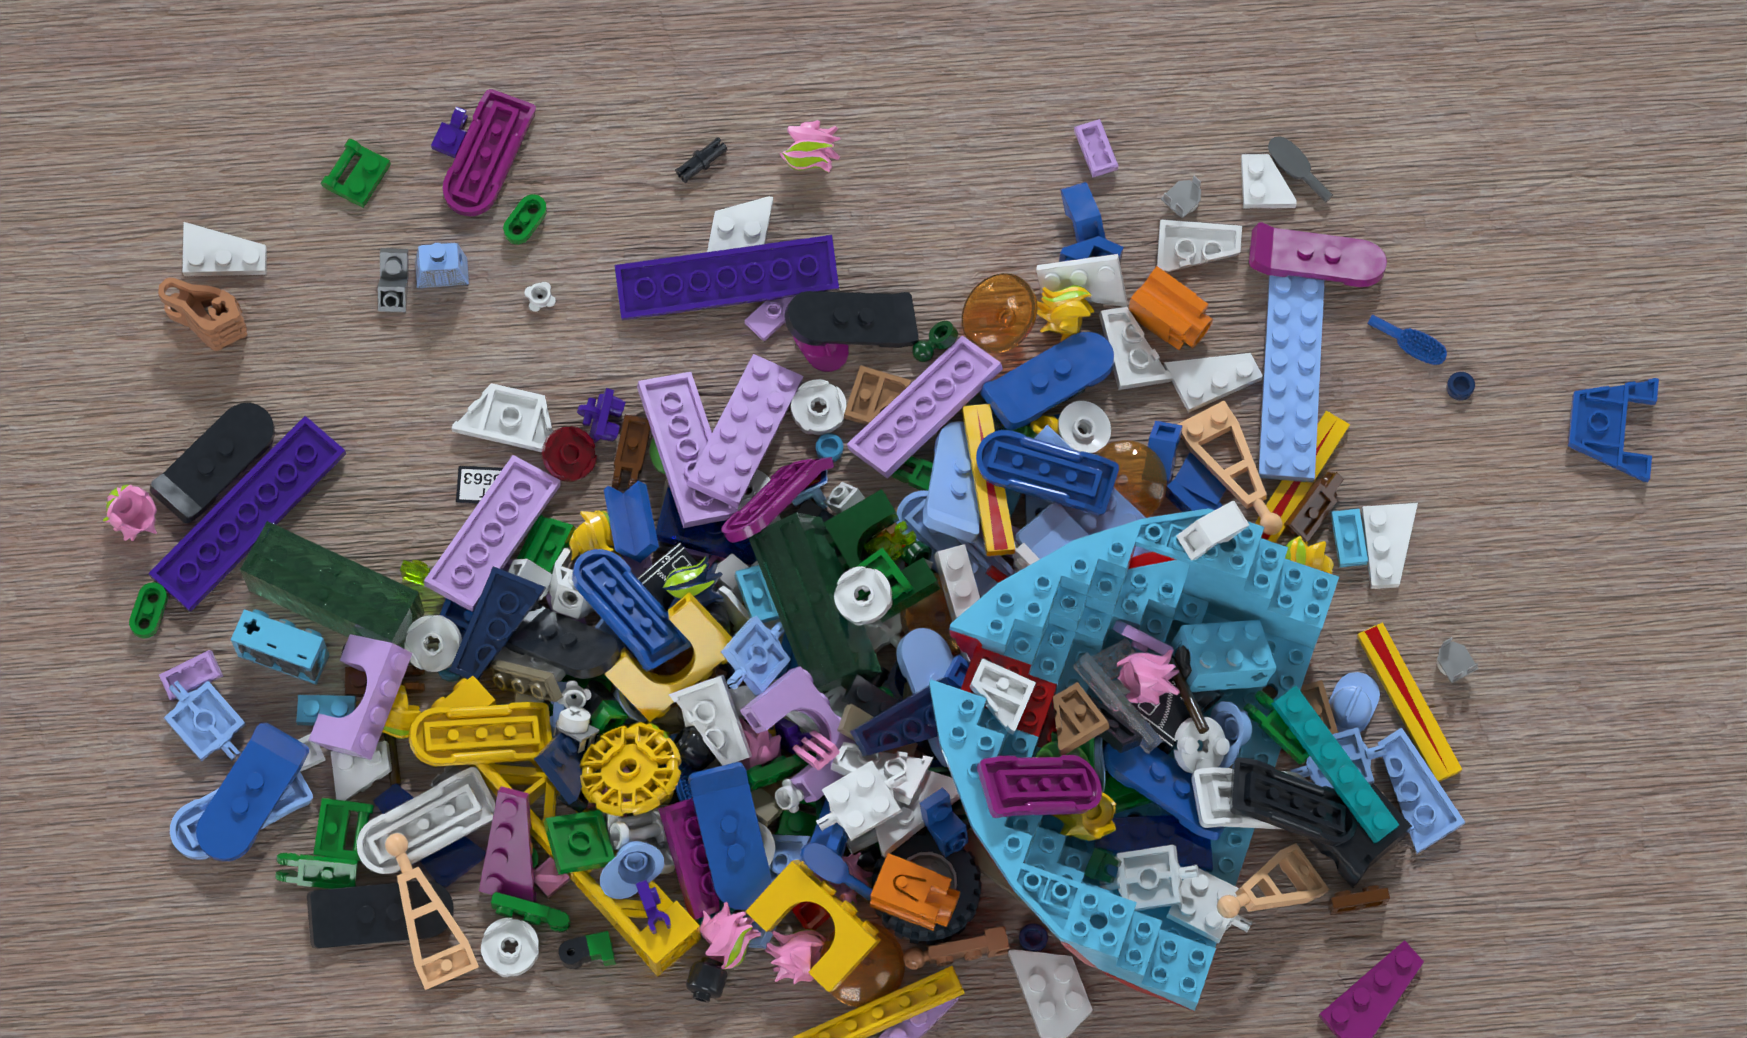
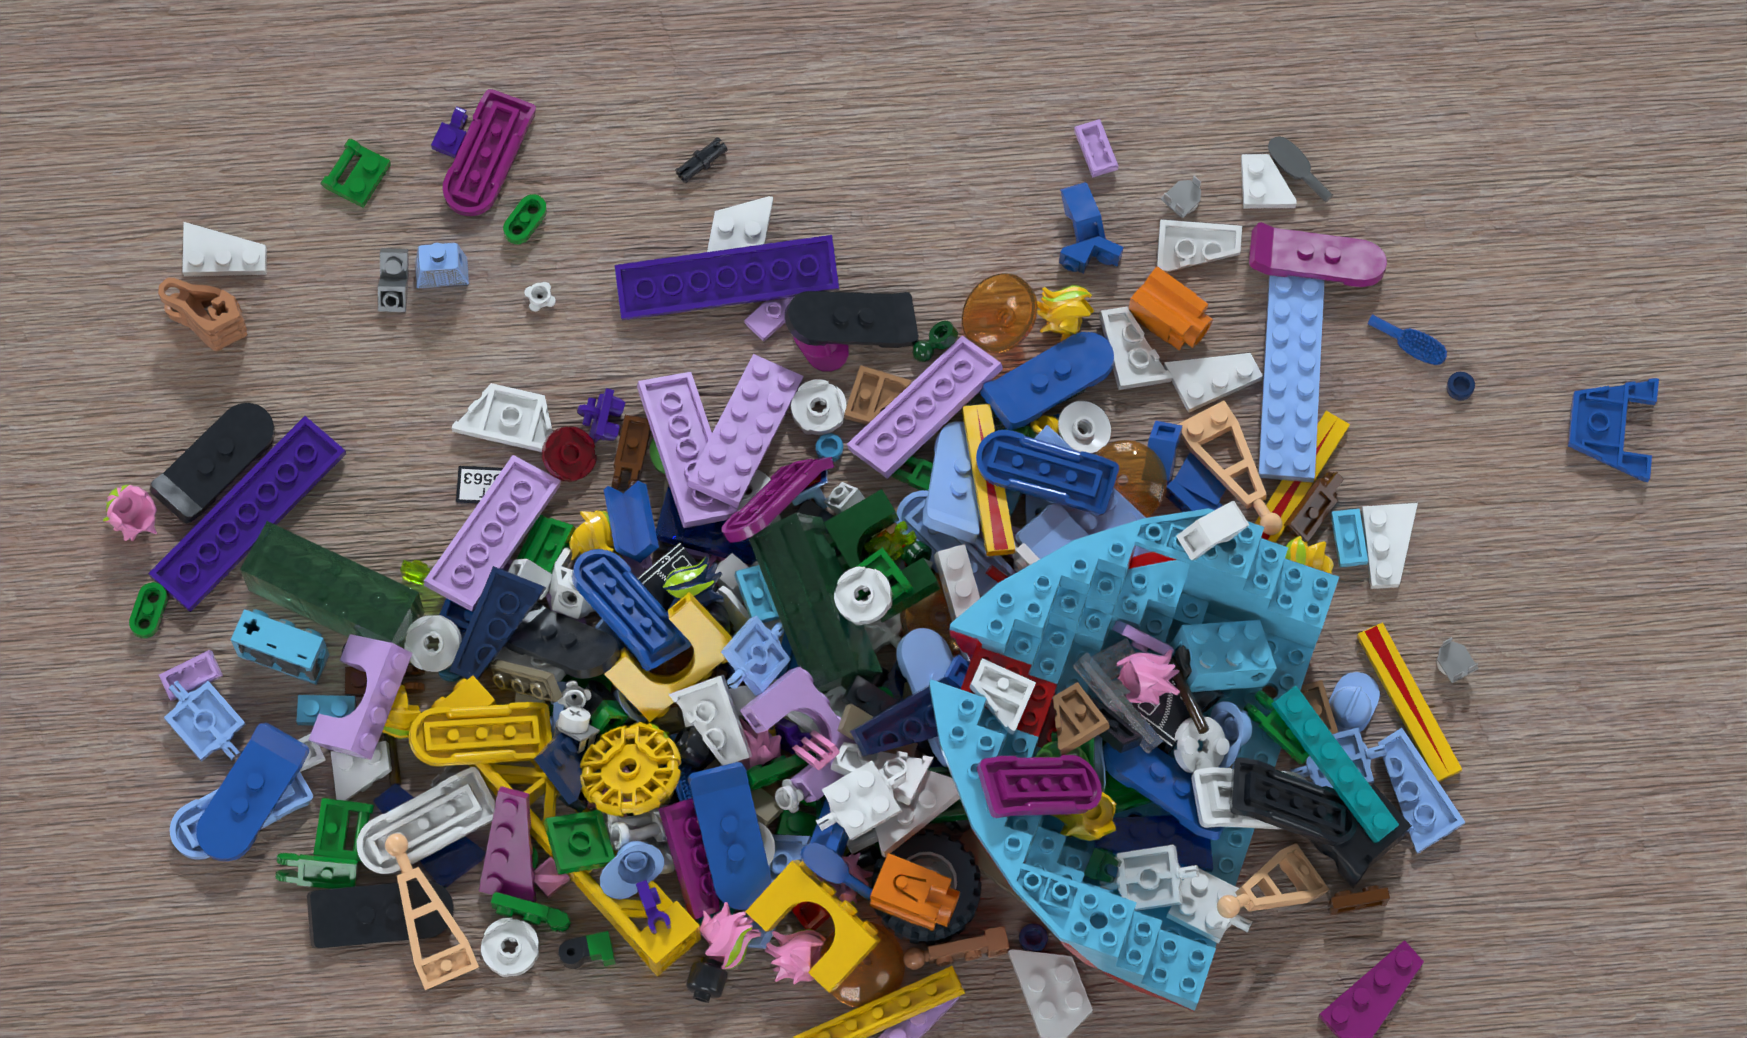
(811, 147): bright pink hair -> none
(943, 823): blue slope -> none
(1097, 274): white wing -> none

